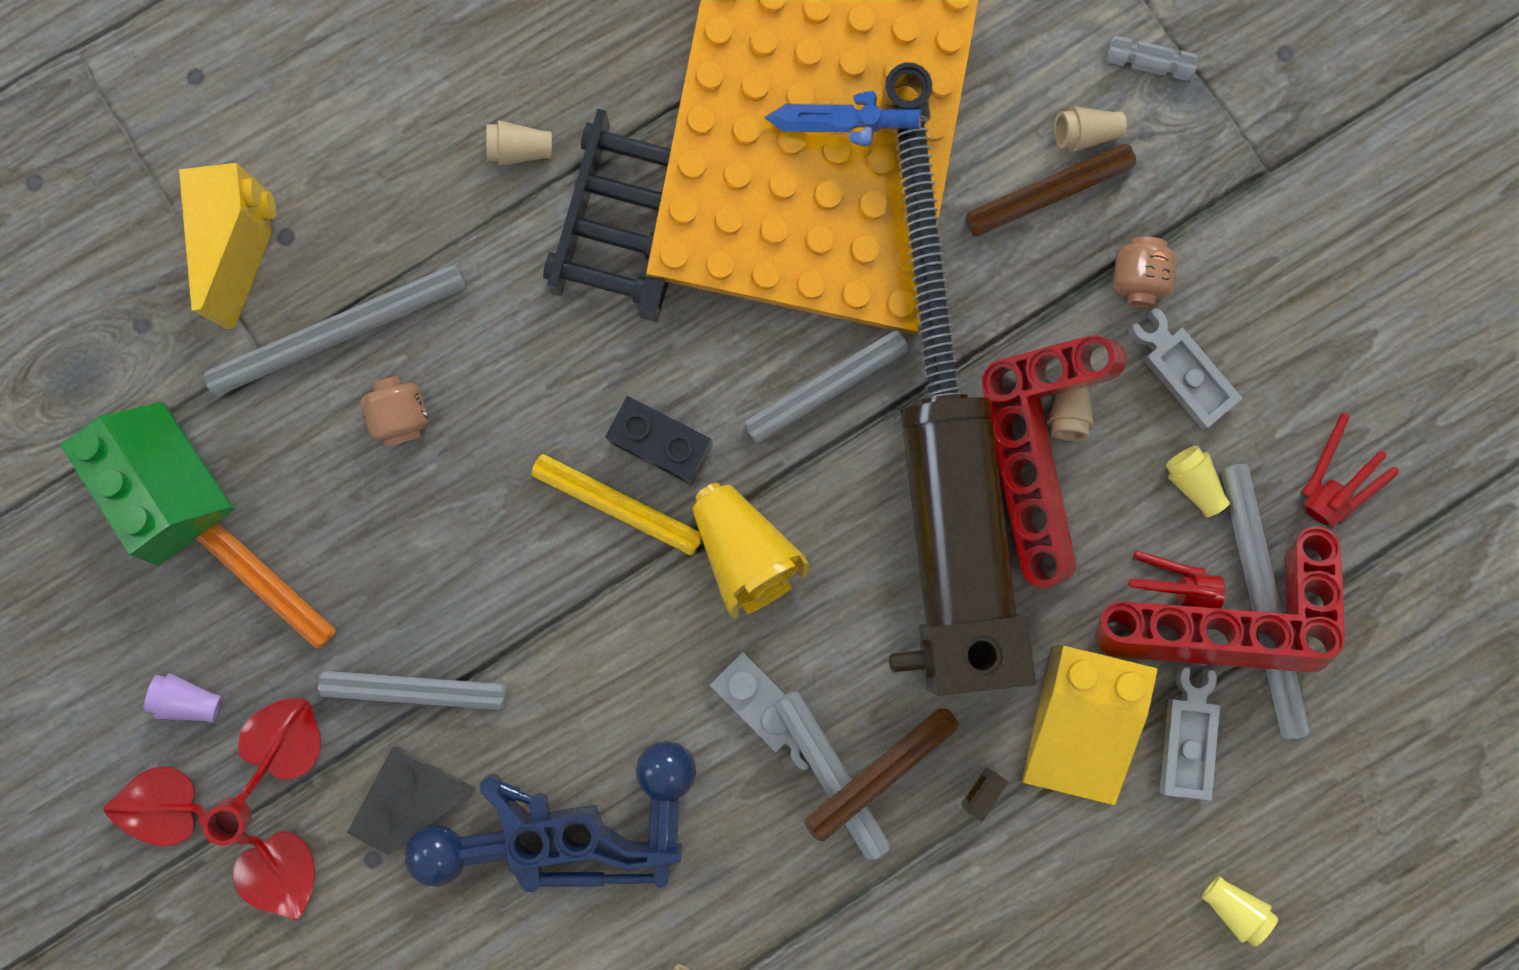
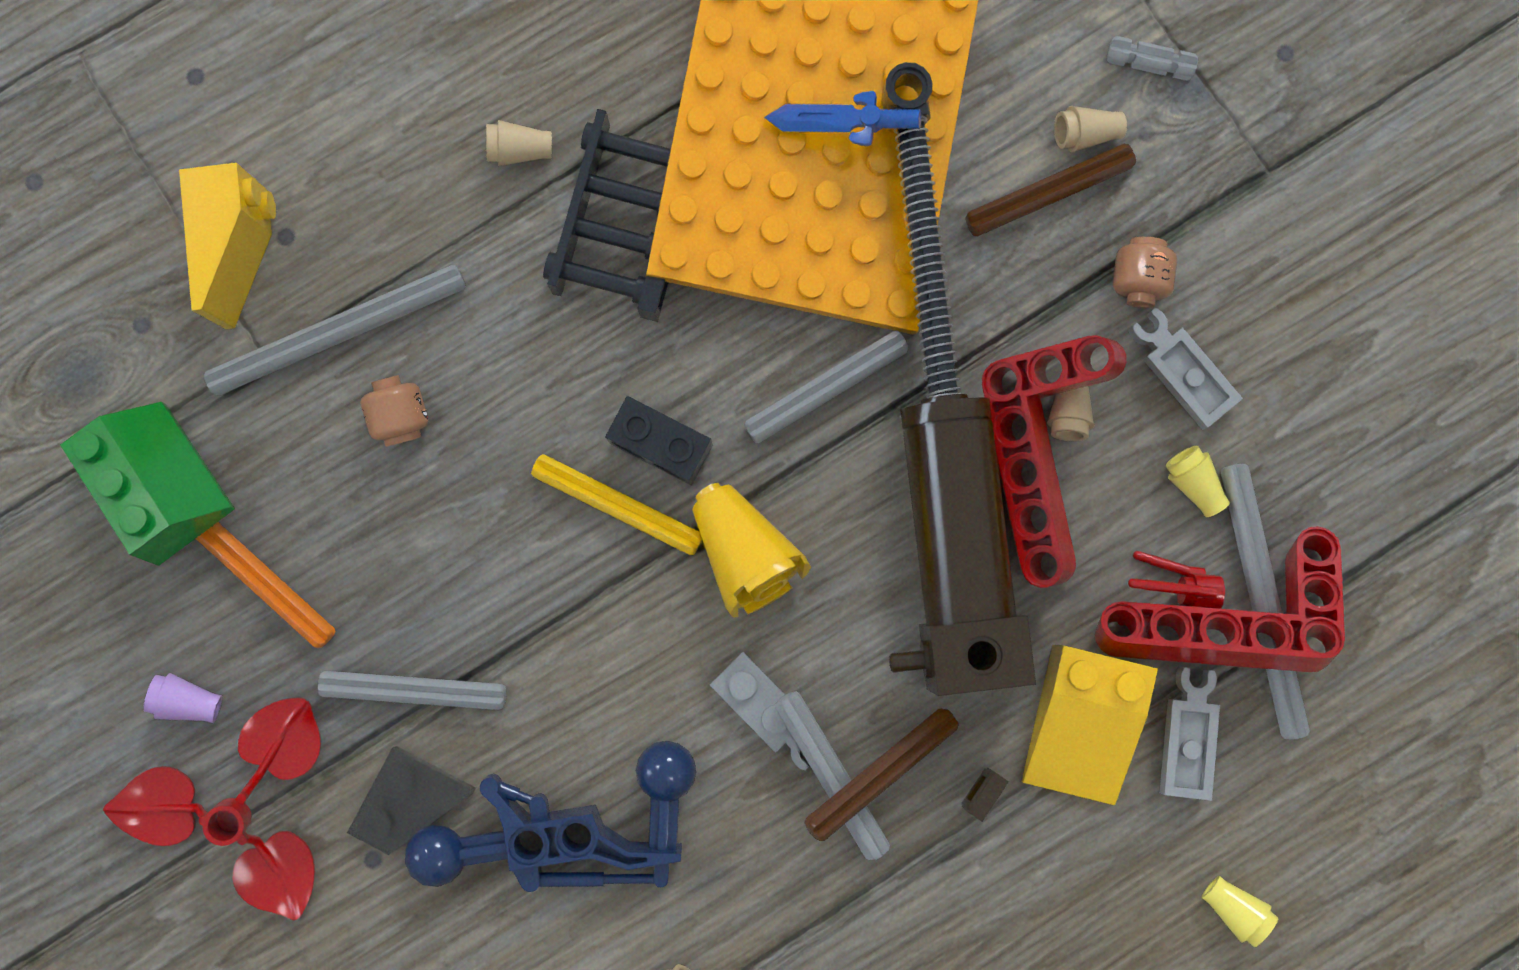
(1332, 501): red plant -> none

